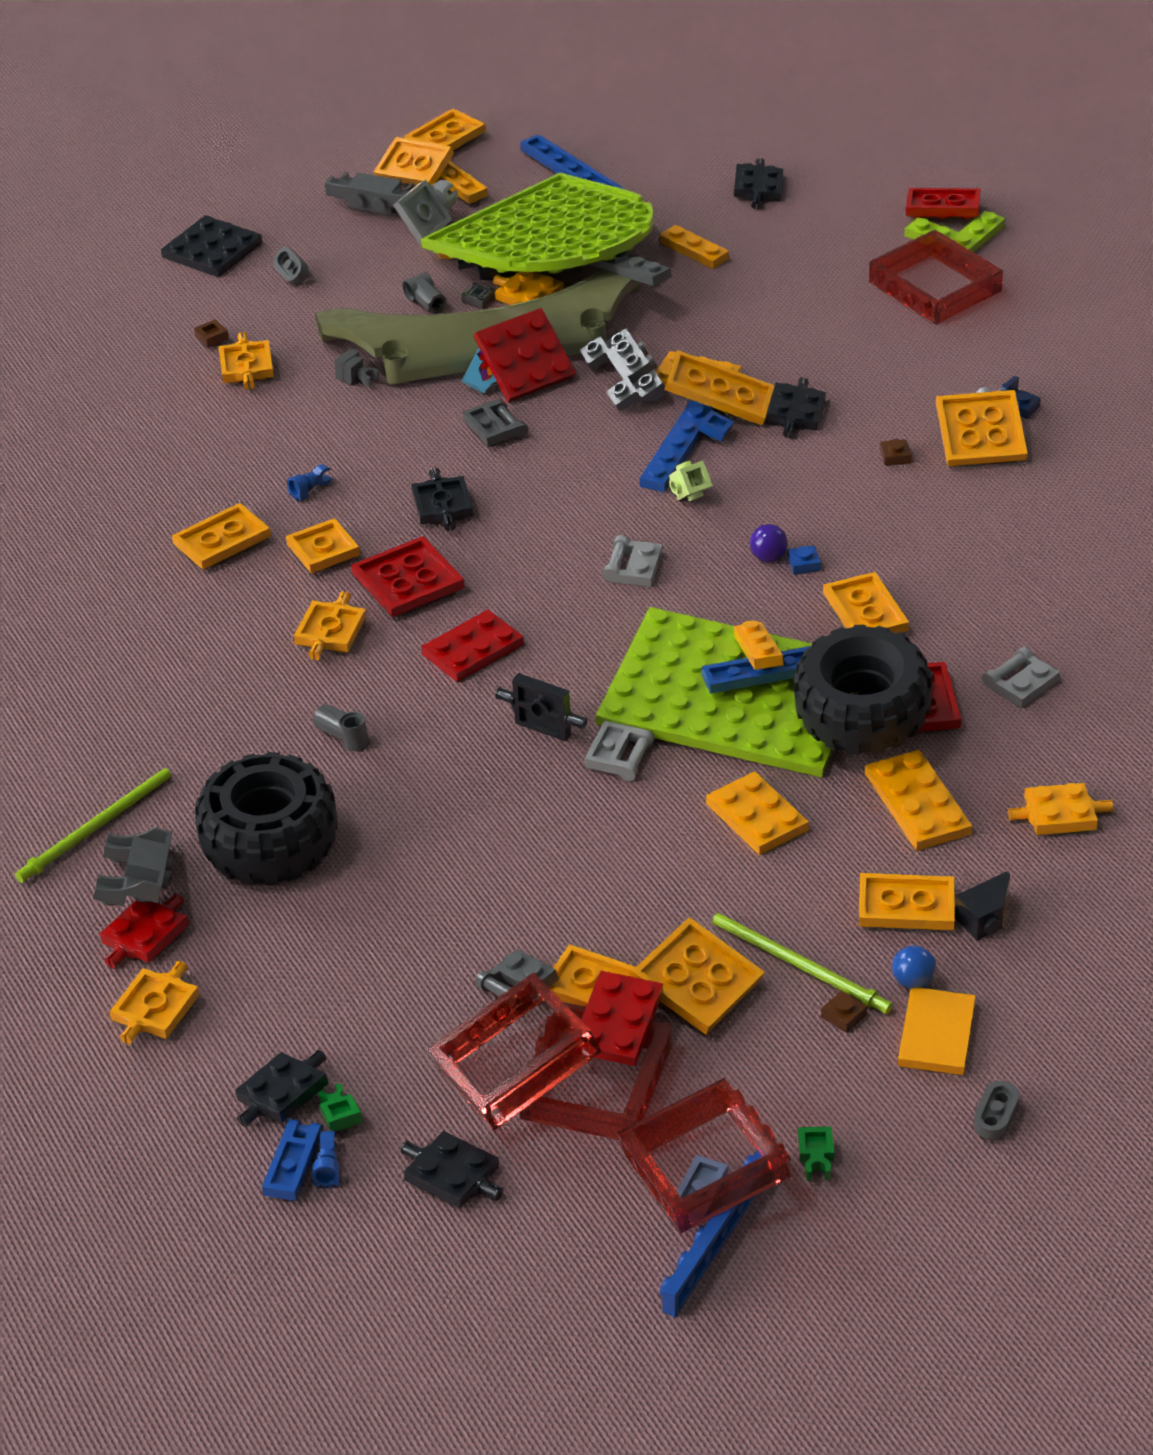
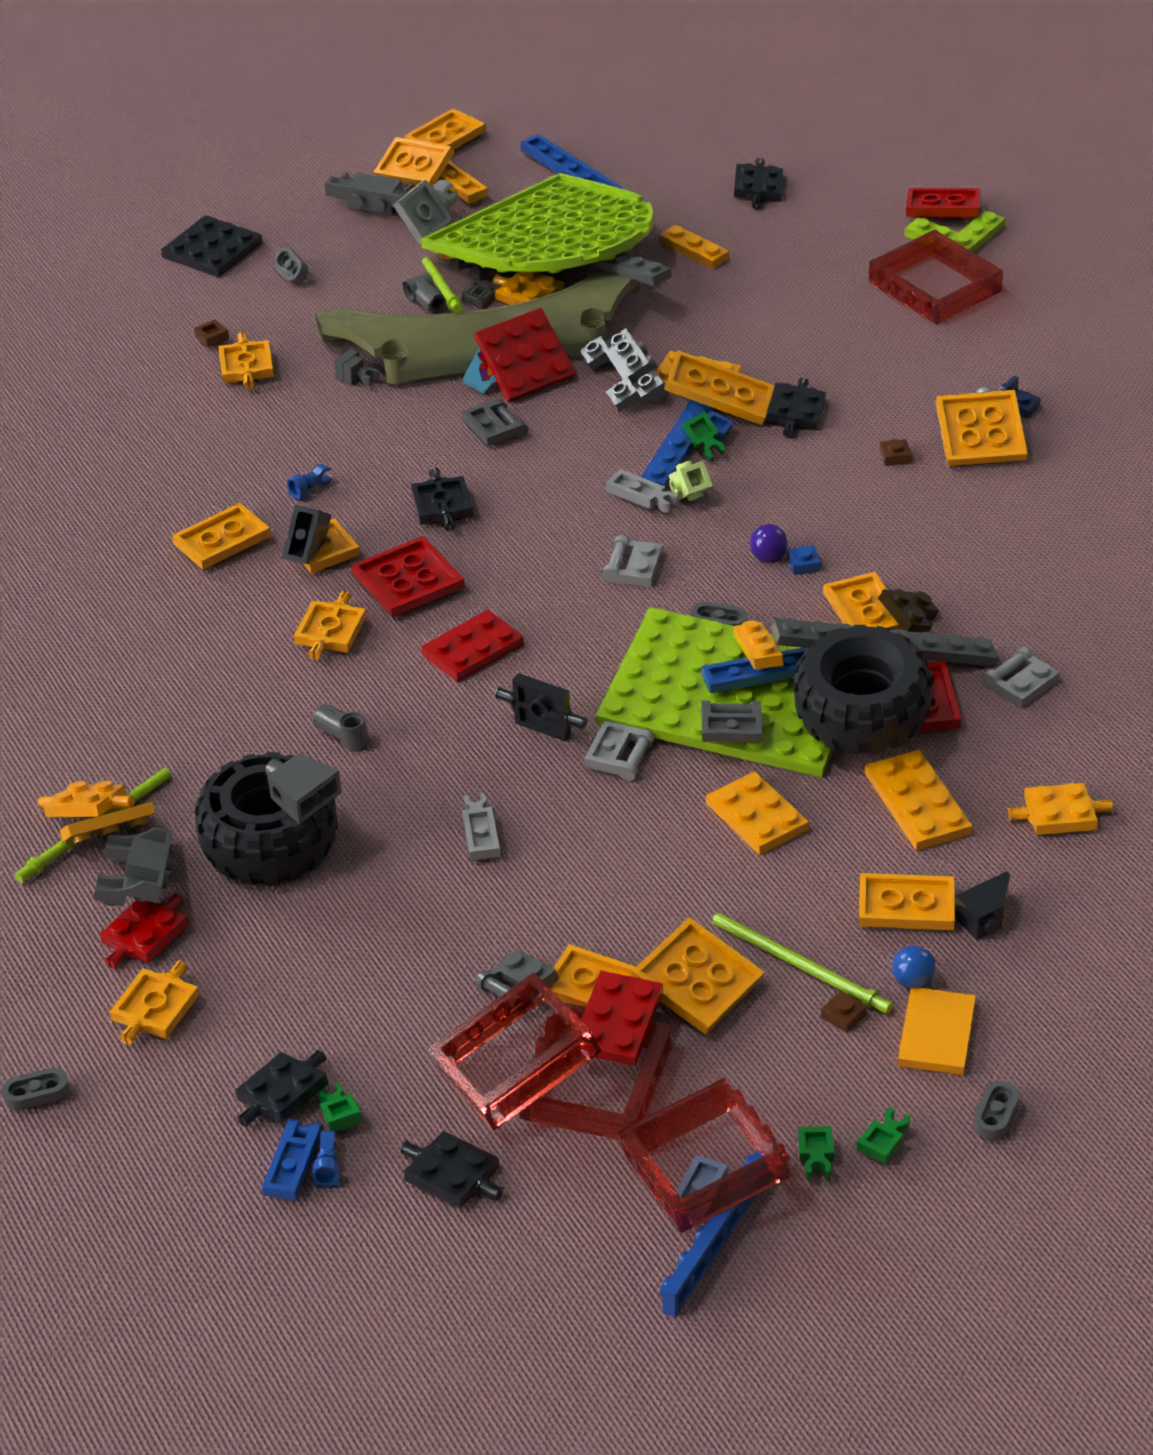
(35, 1088): none -> dark grey plate
(86, 800): none -> light orange plate
(107, 823): none -> light orange plate
(302, 785): none -> dark grey torso
(306, 534): none -> black slope
(453, 302): none -> lime bar
(480, 829): none -> light grey plate
(640, 491): none -> light grey plate
(702, 432): none -> green plate
(720, 613): none -> dark grey plate
(731, 722): none -> dark grey plate
(883, 1140): none -> green plate
(910, 609): none -> dark brown plate
(933, 646): none -> dark grey plate

